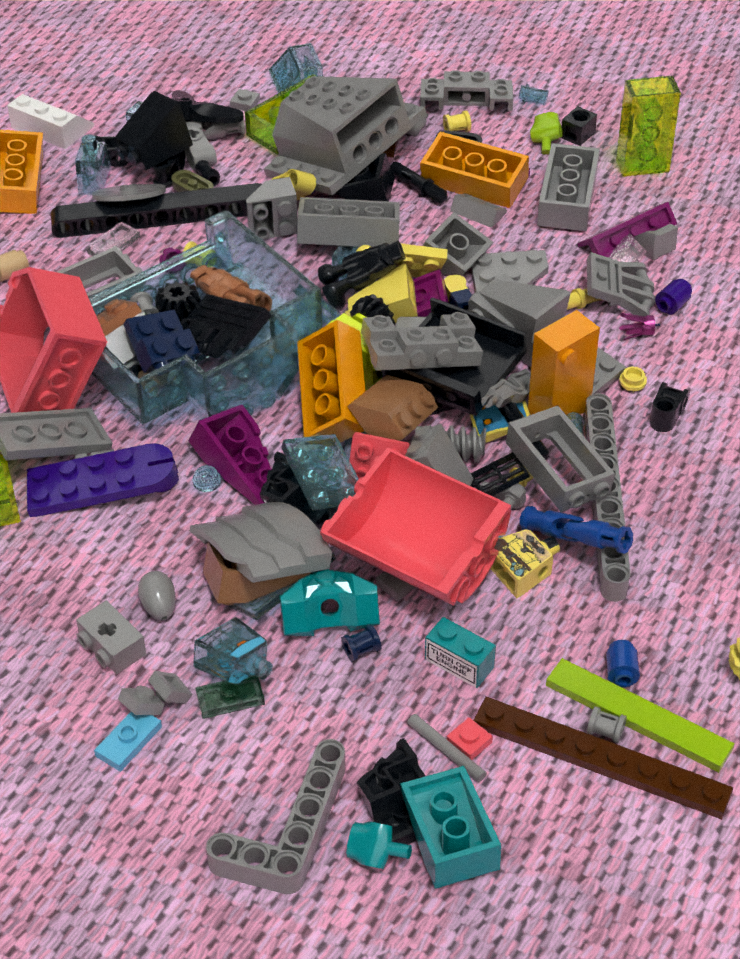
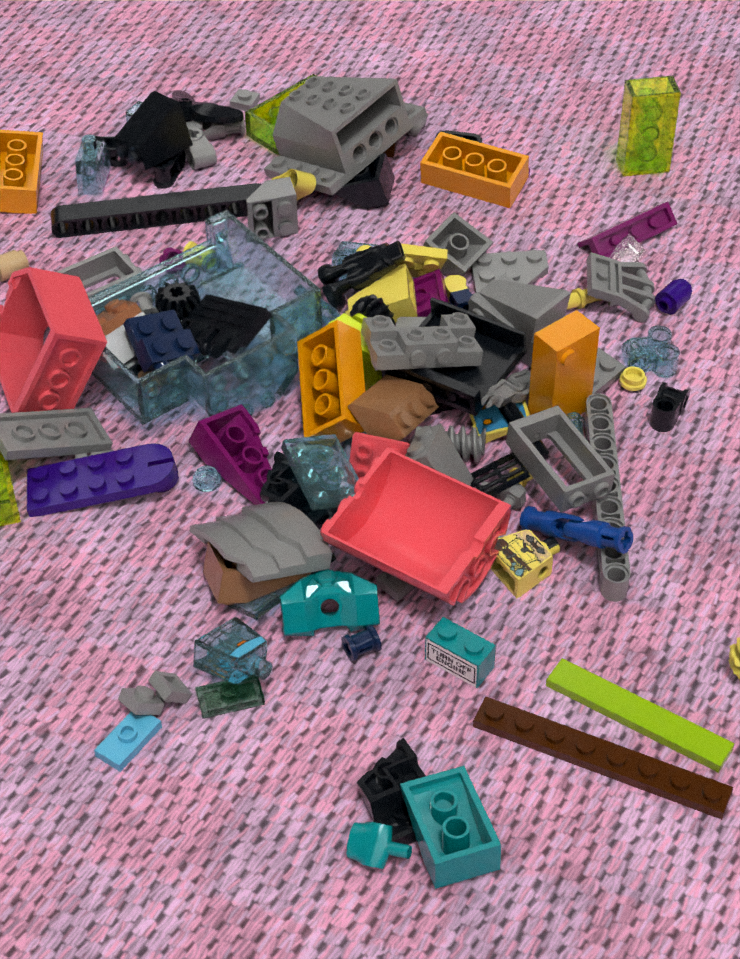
(57, 125): white slope -> none
(110, 637): light grey brick -> none
(119, 236): clear plate -> none
(128, 192): light grey piece -> none
(157, 595): light grey animal -> none
(187, 181): olive plate -> none
(207, 172): black pin -> none
(222, 284): nougat piece -> none
(295, 65): clear light blue slope -> none
(299, 828): light grey beam -> none
(347, 222): light grey brick -> none
(425, 186): black axle -> none
(446, 747): light grey bar -> none
(457, 122): light yellow bush -> none
(467, 90): light grey bracket -> none
(470, 738): coral plate -> none
(477, 209): light grey slope -> none
(533, 94): clear light blue pin -> none
(546, 129): lime piece -> none
(568, 187): light grey brick -> none
(579, 126): black brick -> none
(606, 724): light grey bush -> none
(622, 663): blue brick -> none
(645, 326): flat silver piece -> none
(653, 352): none -> clear light blue piece
(658, 241): light grey tile -> none

